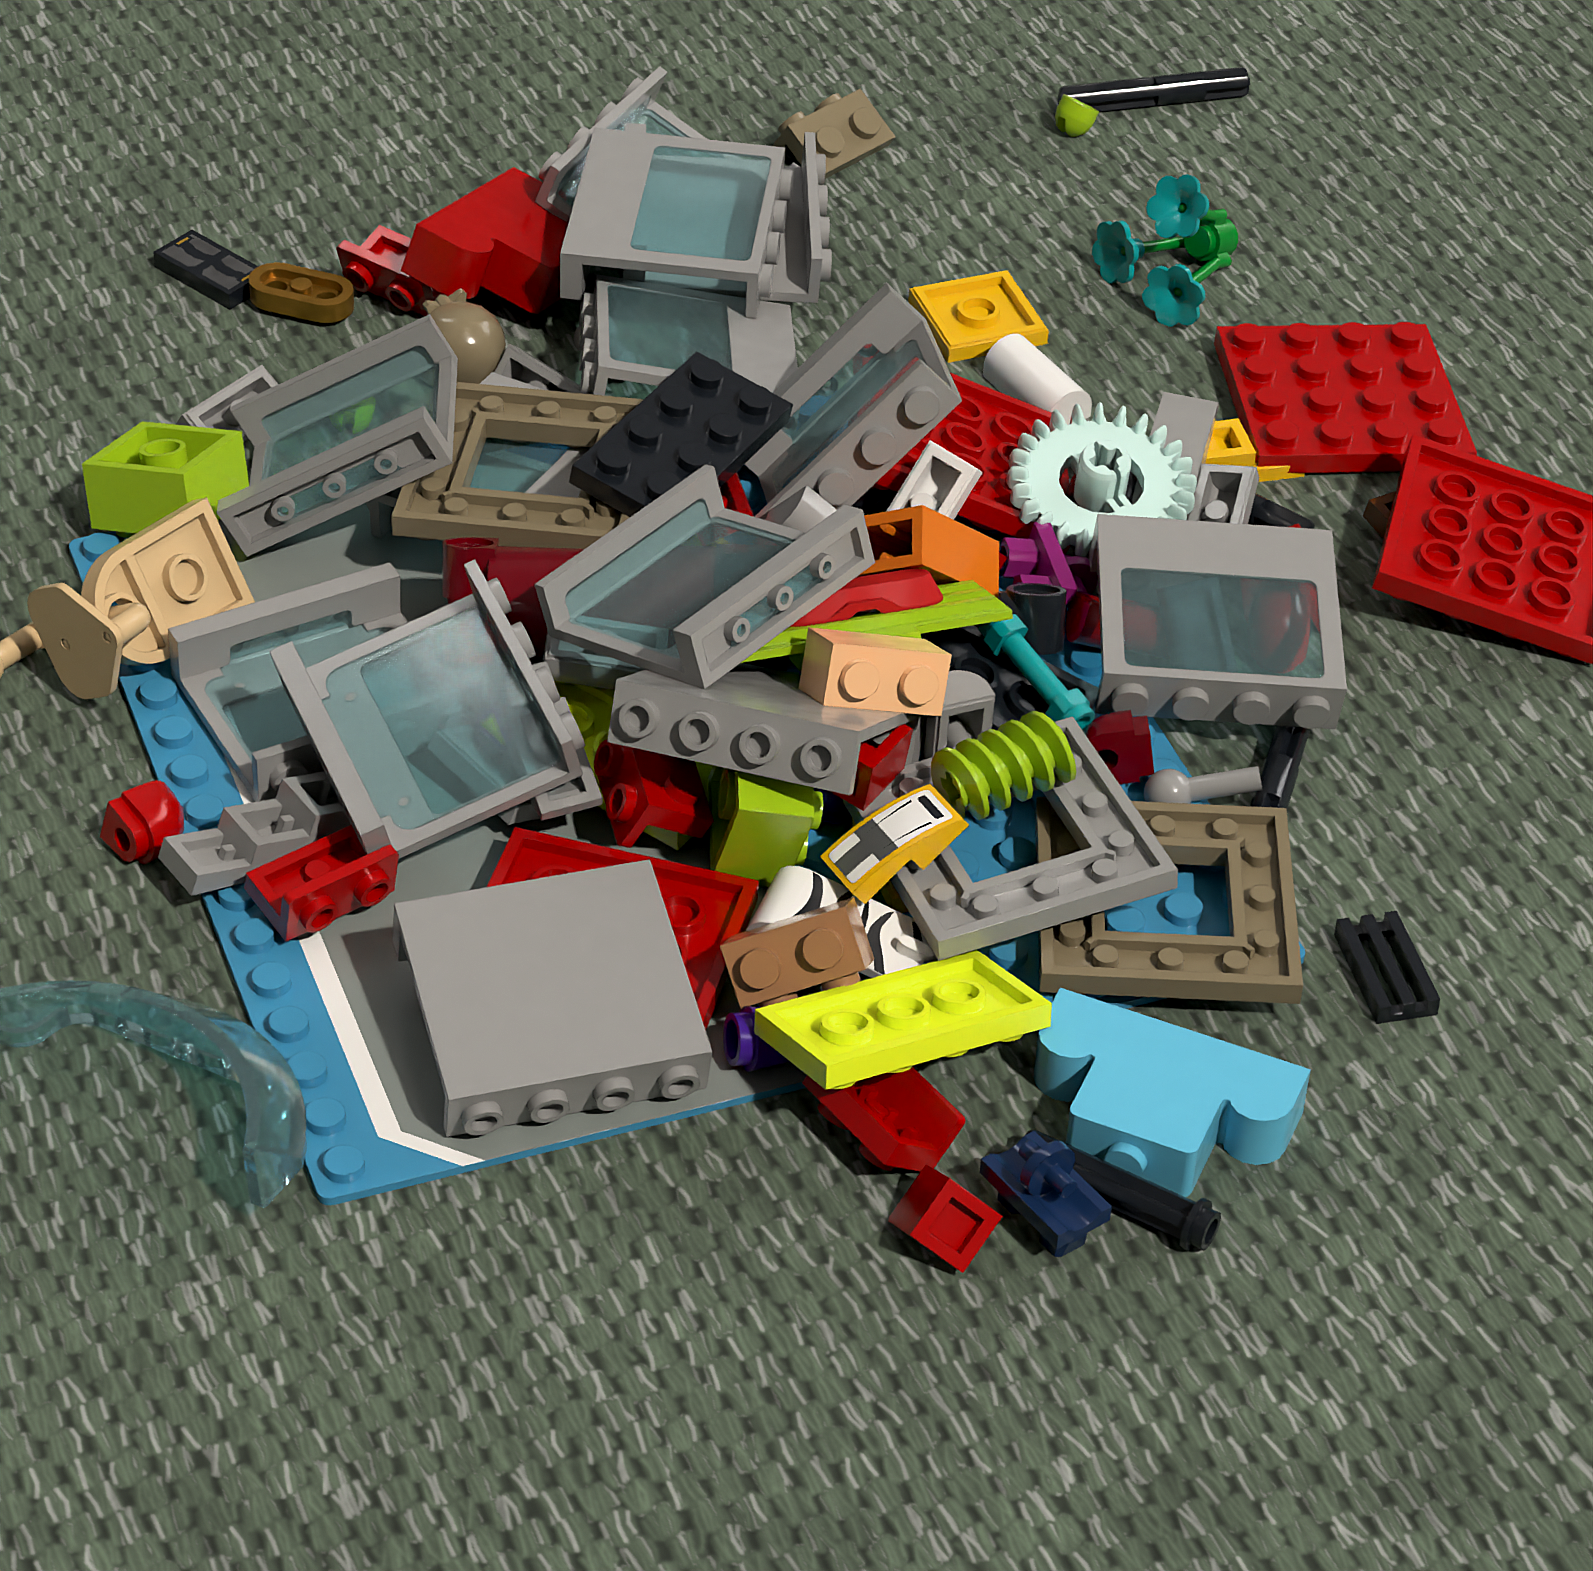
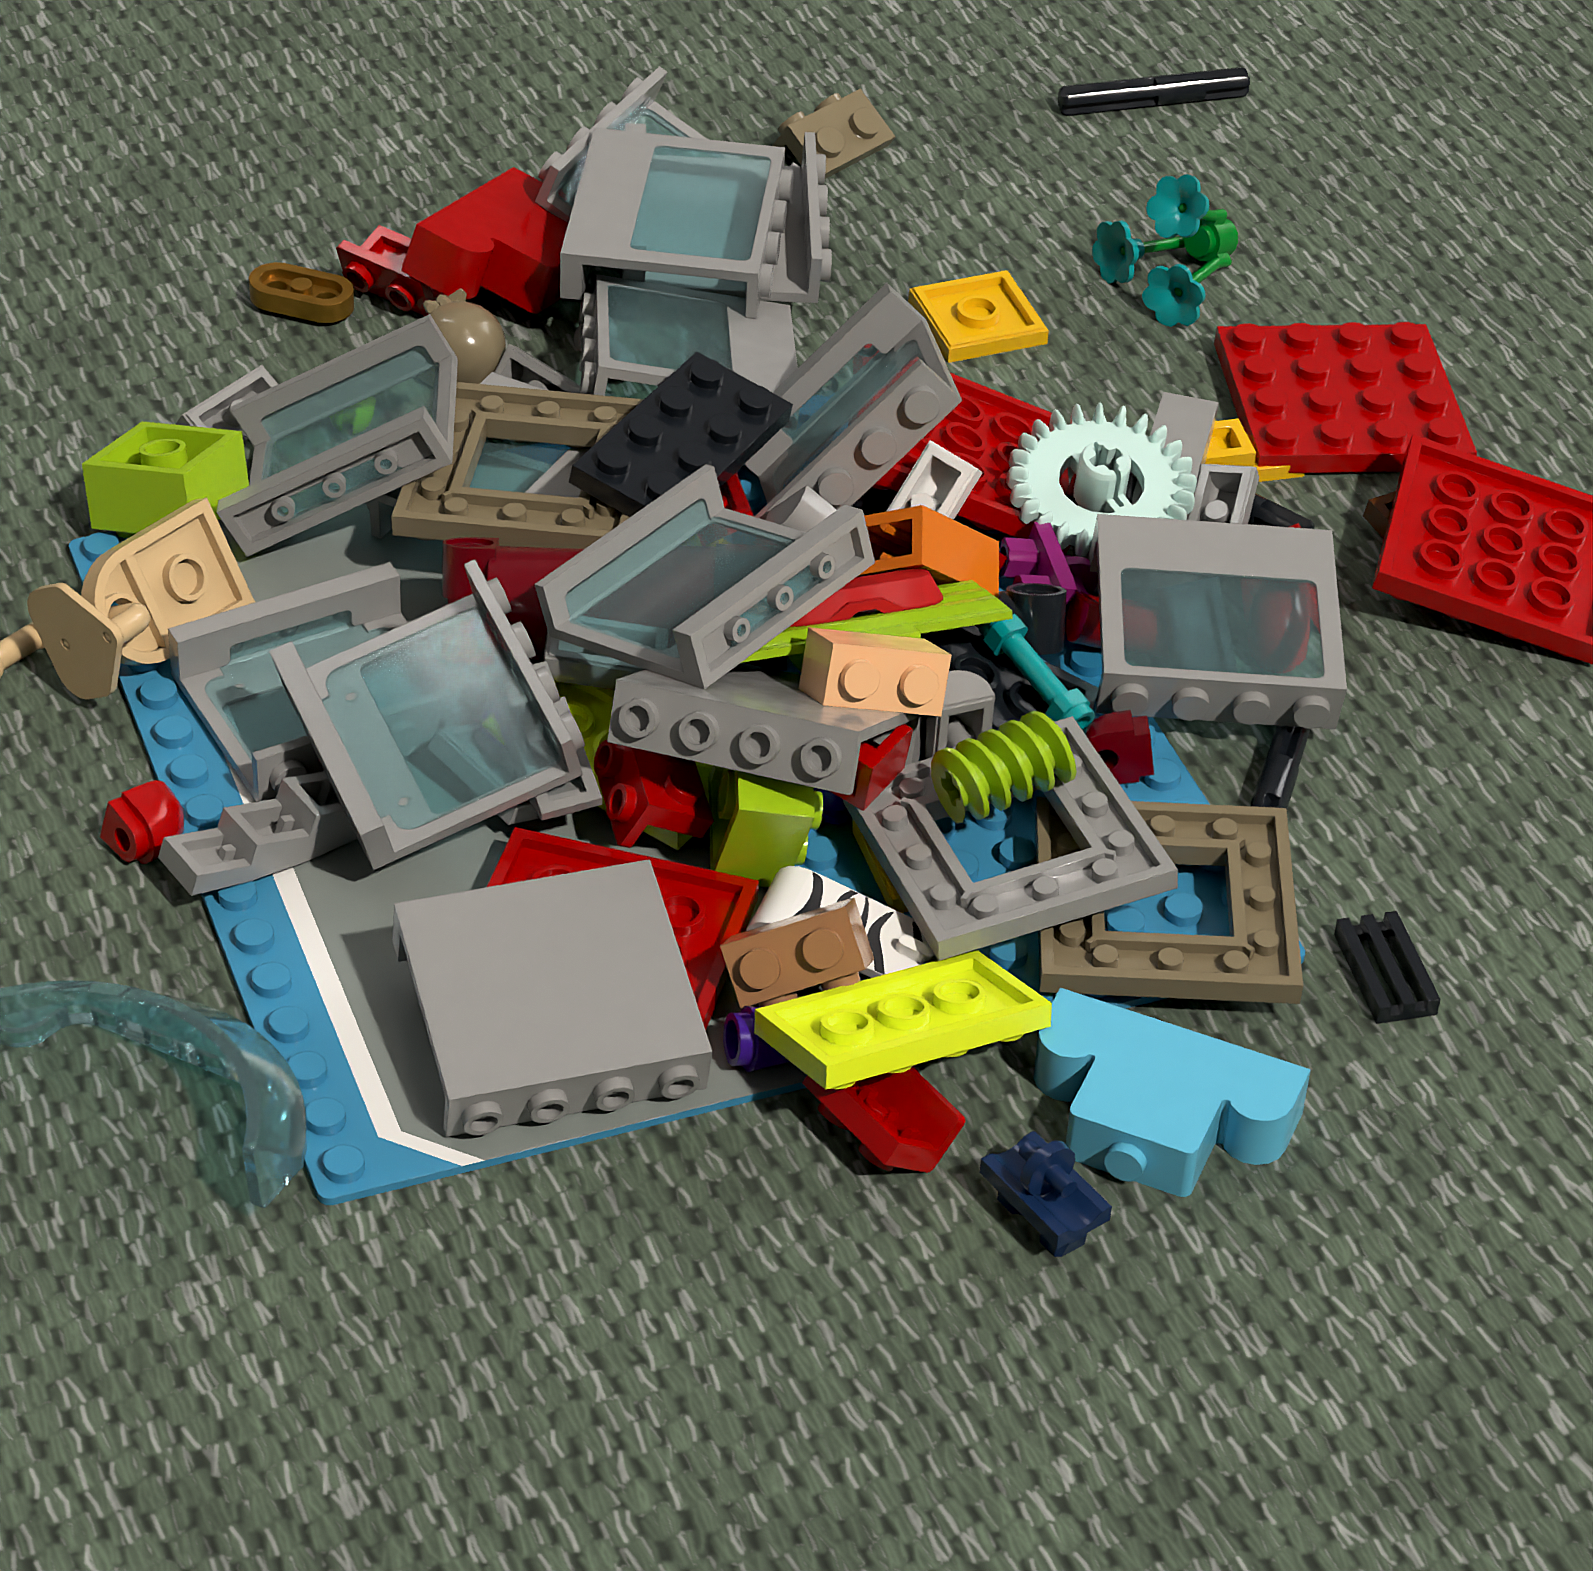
(206, 268): tile -> none
(321, 883): red bracket -> none
(905, 829): slope -> none
(944, 1218): red panel -> none
(1028, 375): white brick -> none
(1074, 116): lime hinge -> none
(1150, 1203): black axle -> none
(1175, 787): light grey bar -> none

